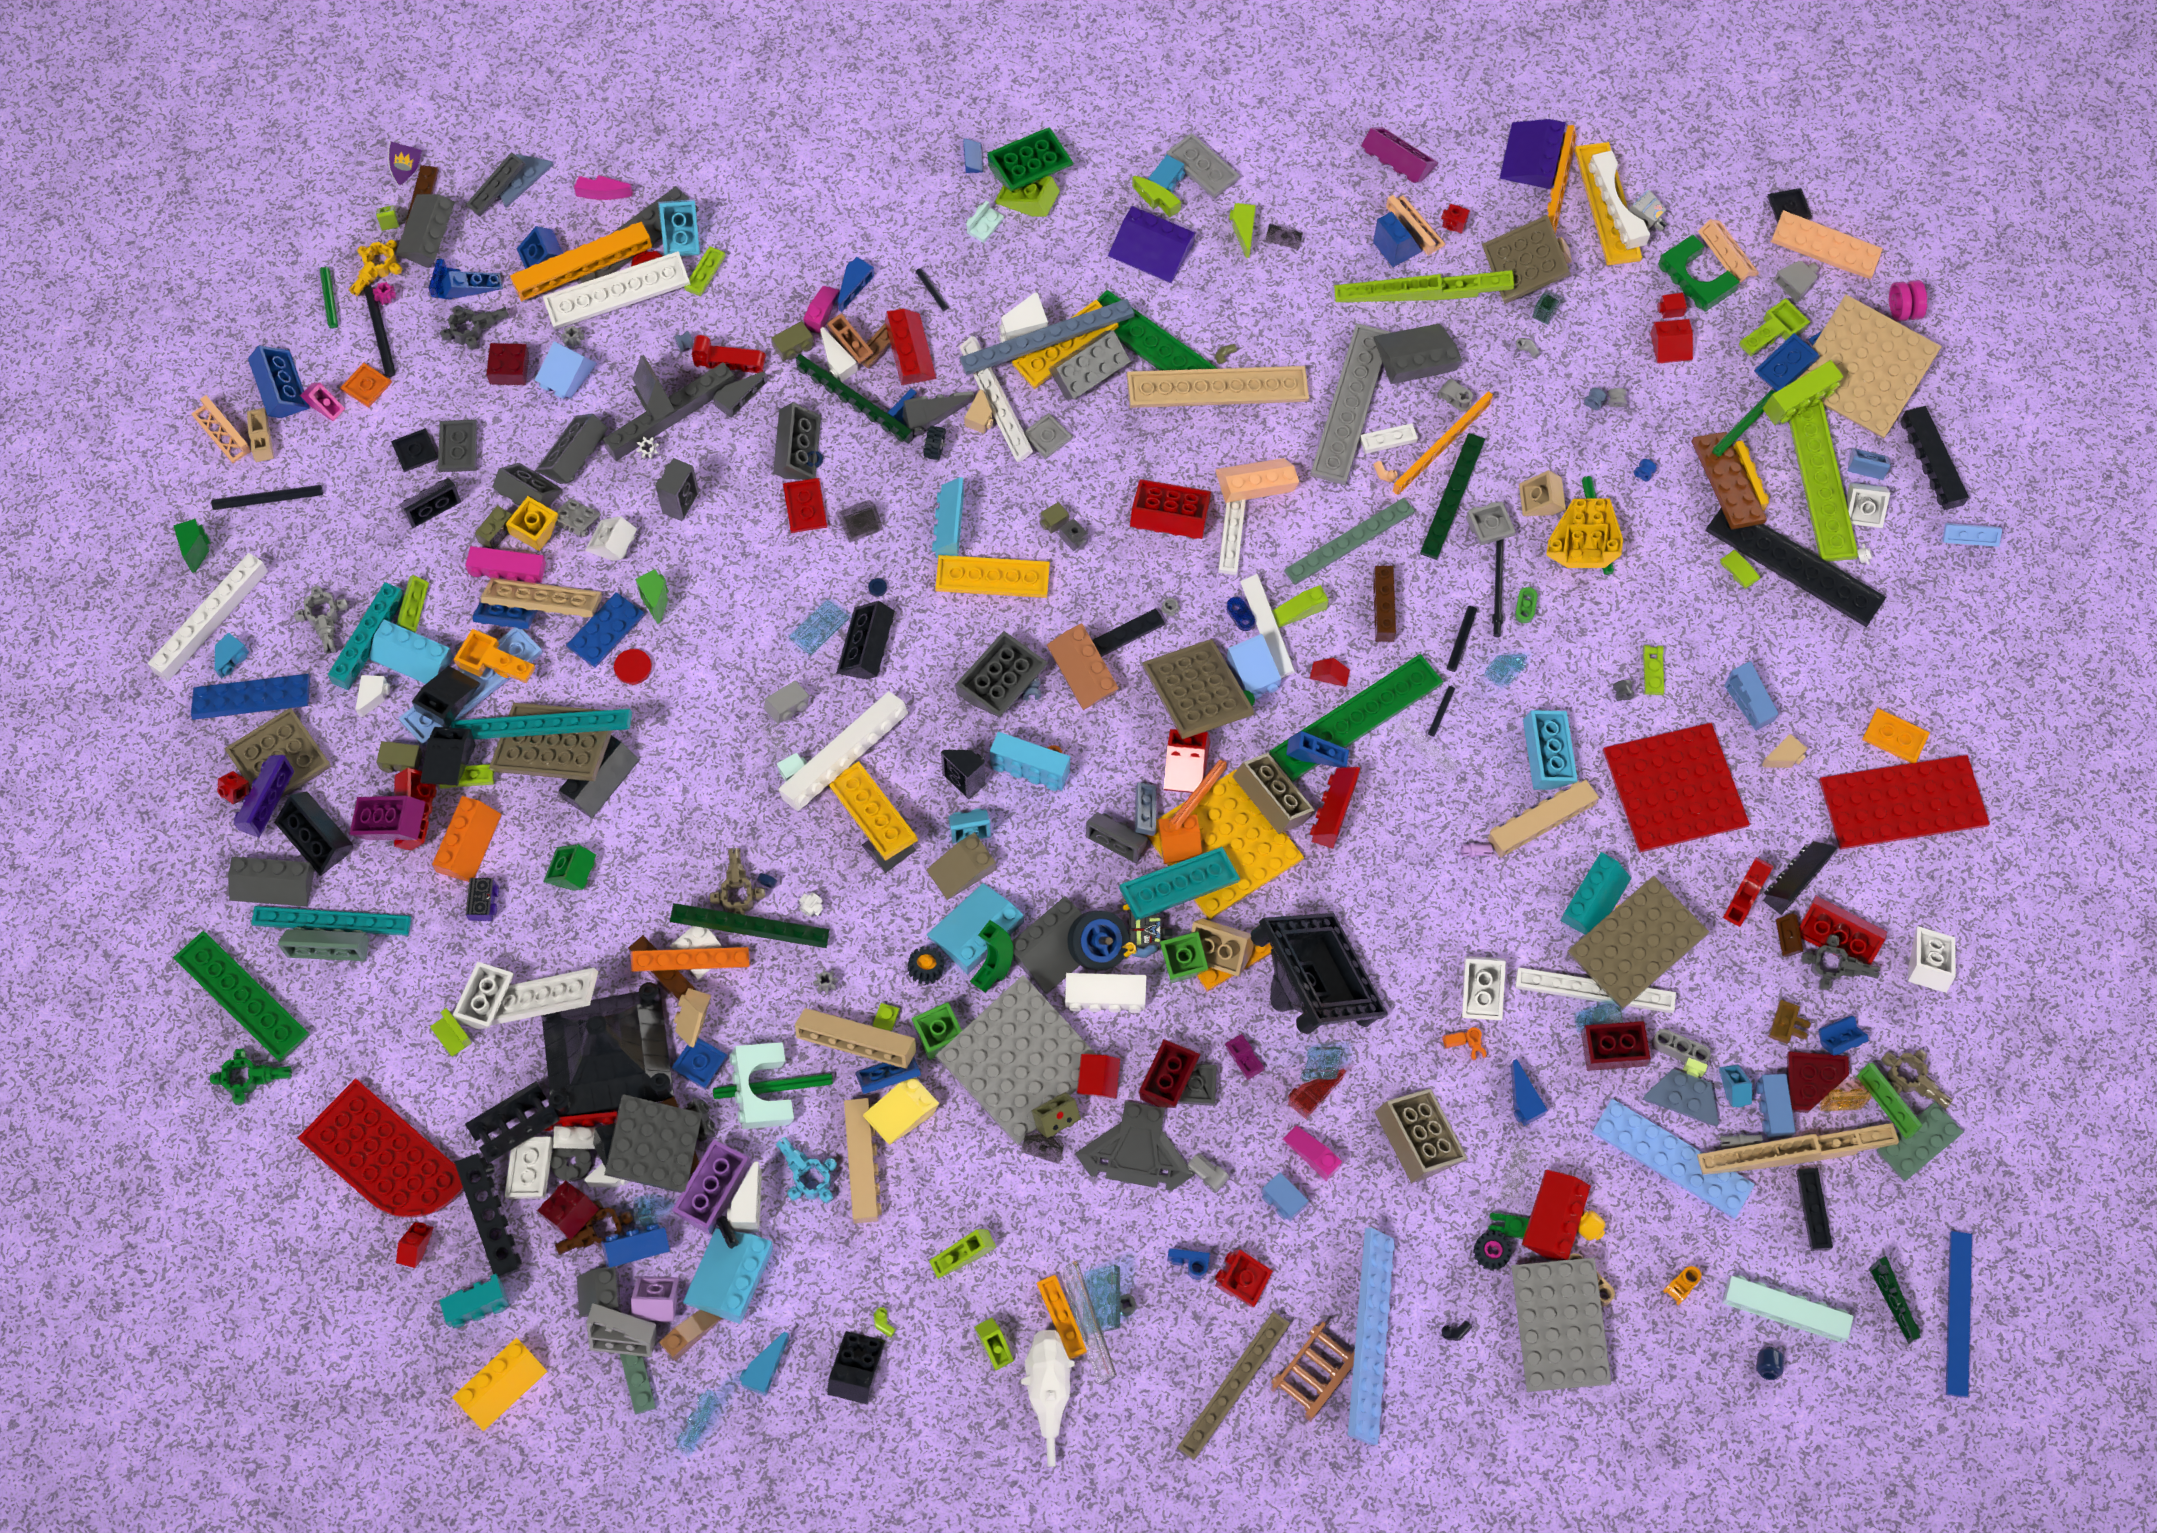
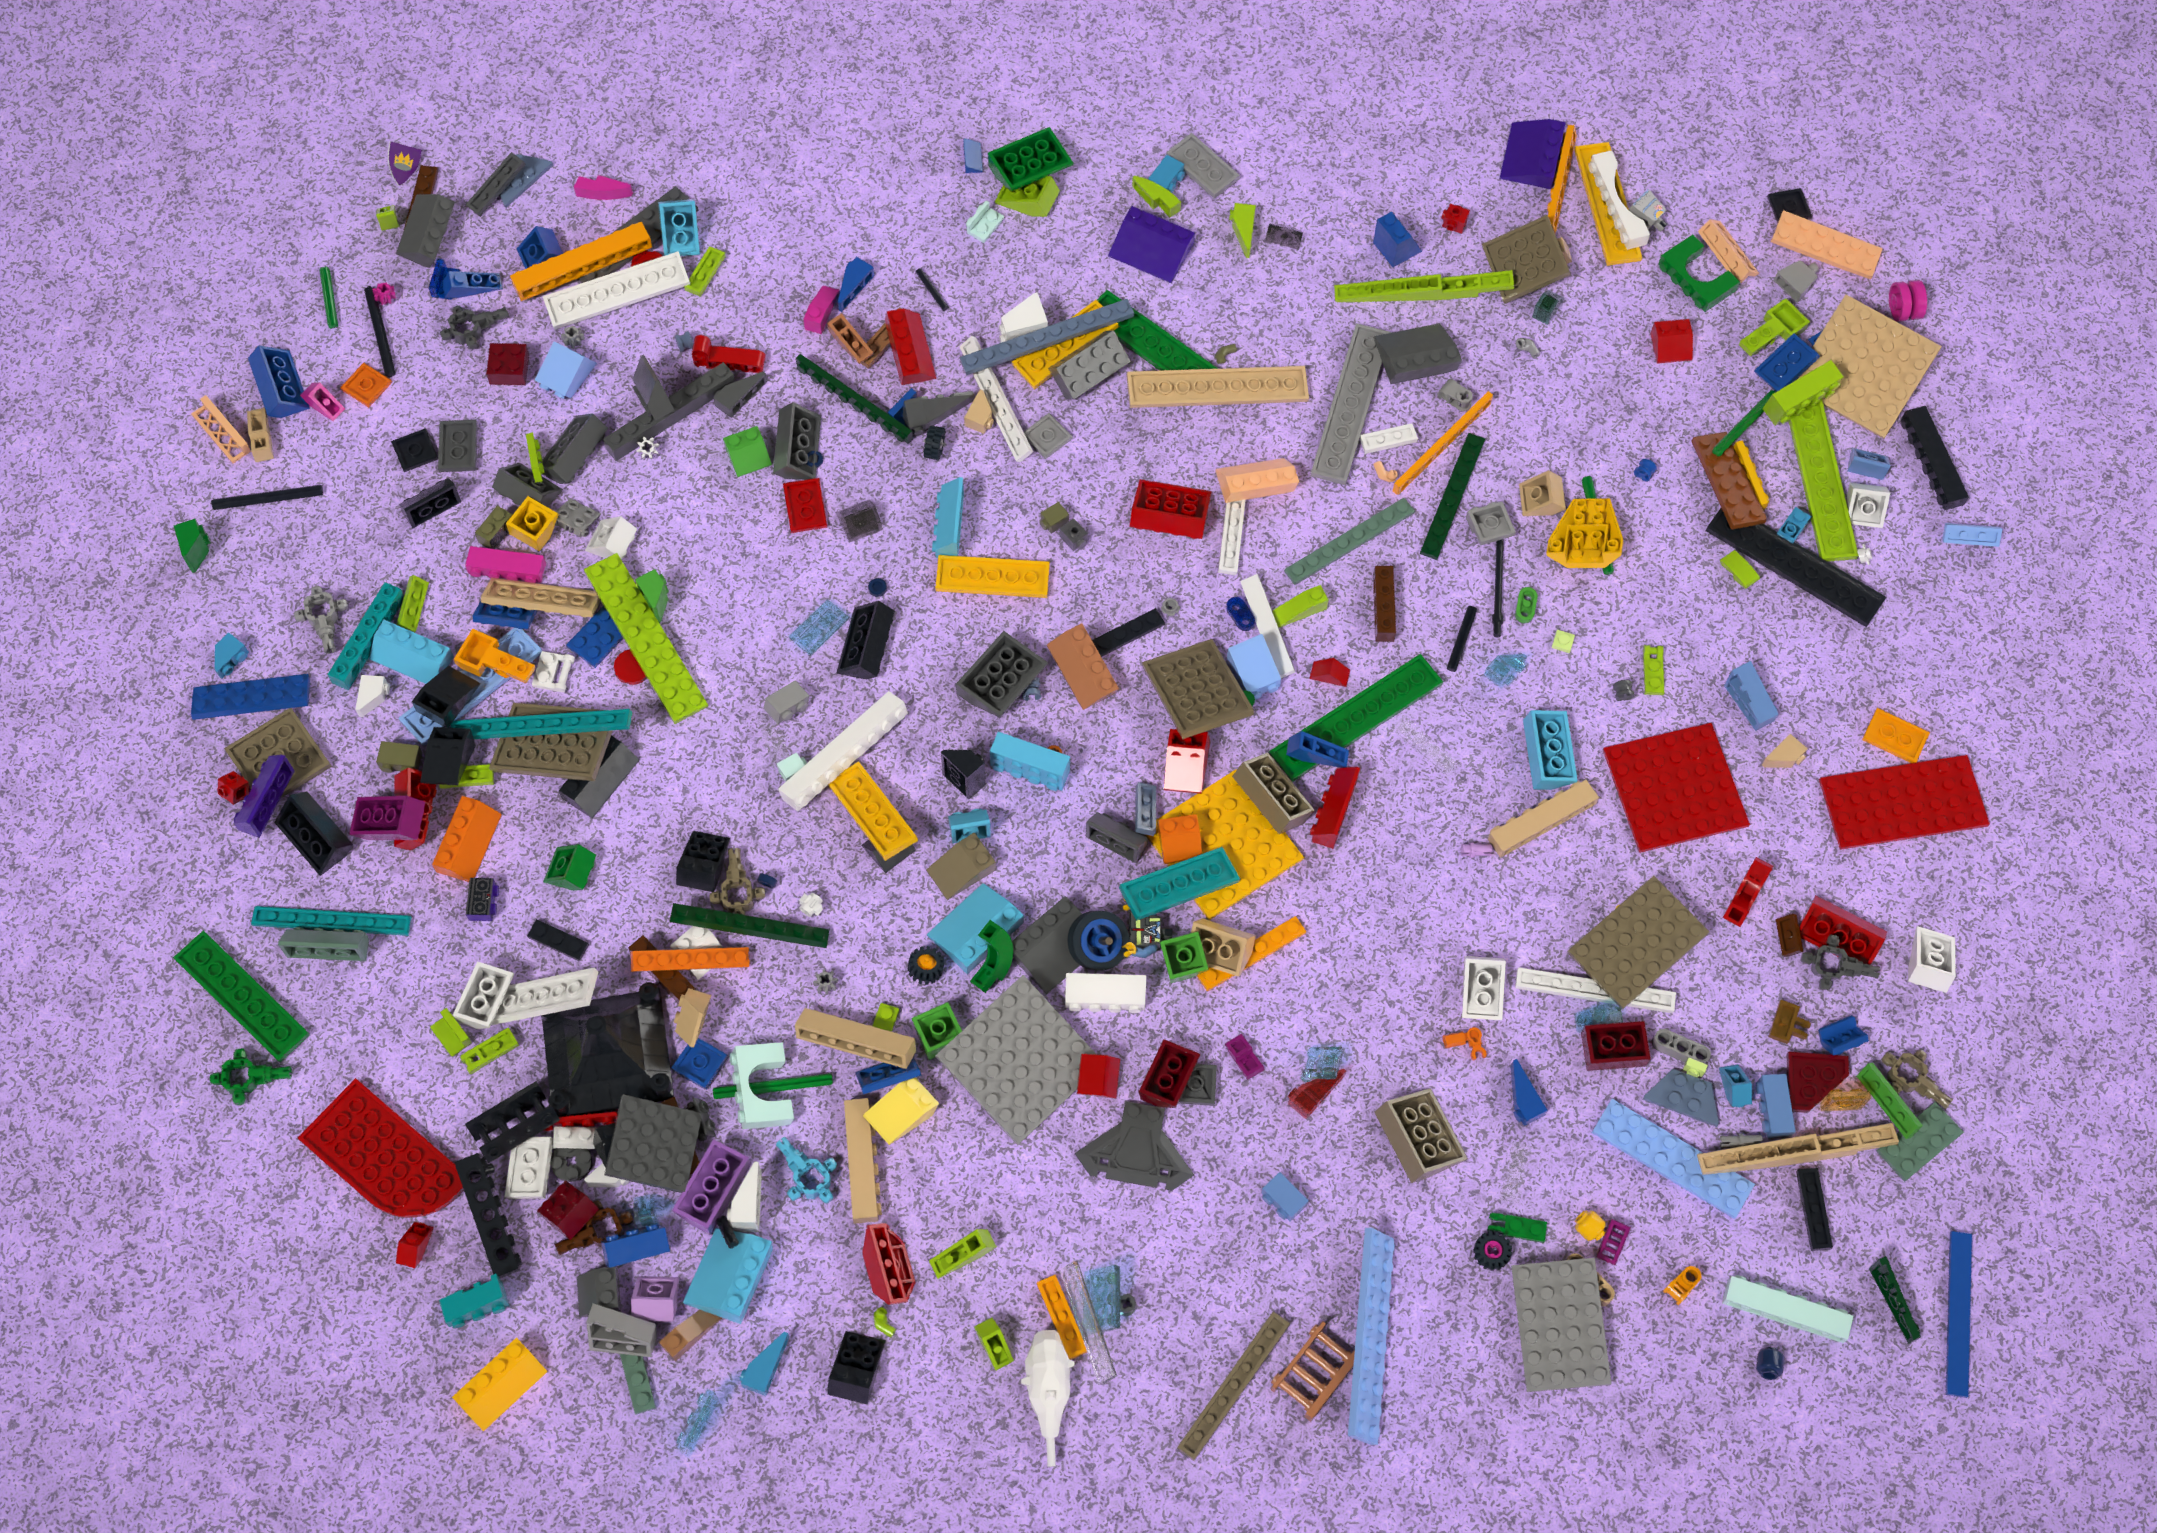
(207, 617): white brick -> none
(270, 881): dark grey slope -> none
(370, 271): yellow piece -> none
(489, 1050): none -> lime plate
(535, 457): none -> lime plate
(547, 670): none -> white plate
(557, 940): none -> black plate
(645, 638): none -> lime plate
(677, 489): dark grey brick -> none
(702, 861): none -> black slope
(747, 451): none -> bright green slope
(792, 341): olive brick -> none
(839, 360): white slope -> none
(887, 1264): none -> red wedge
(1042, 1147): clear smoke slope -> none
(1056, 1115): olive brick -> none
(1179, 1257): blue plate -> none
(1197, 795): orange axle -> none
(1212, 1176): light grey piece -> none
(1243, 1277): red plate -> none
(1313, 1152): dark pink slope -> none
(1317, 972): black piece -> none
(1398, 154): magenta slope -> none
(1412, 226): light nougat fence -> none
(1441, 711): black piece -> none
(1456, 1334): black arm -> none
(1556, 1215): red slope -> none
(1563, 641): none -> yellowish green plate
(1595, 398): sand blue wheel -> none
(1596, 894): teal slope -> none
(1612, 1223): none -> magenta slope
(1617, 397): light grey wheel -> none
(1672, 305): red brick -> none
(1794, 525): none -> dark azure slope
(1799, 875): black slope -> none

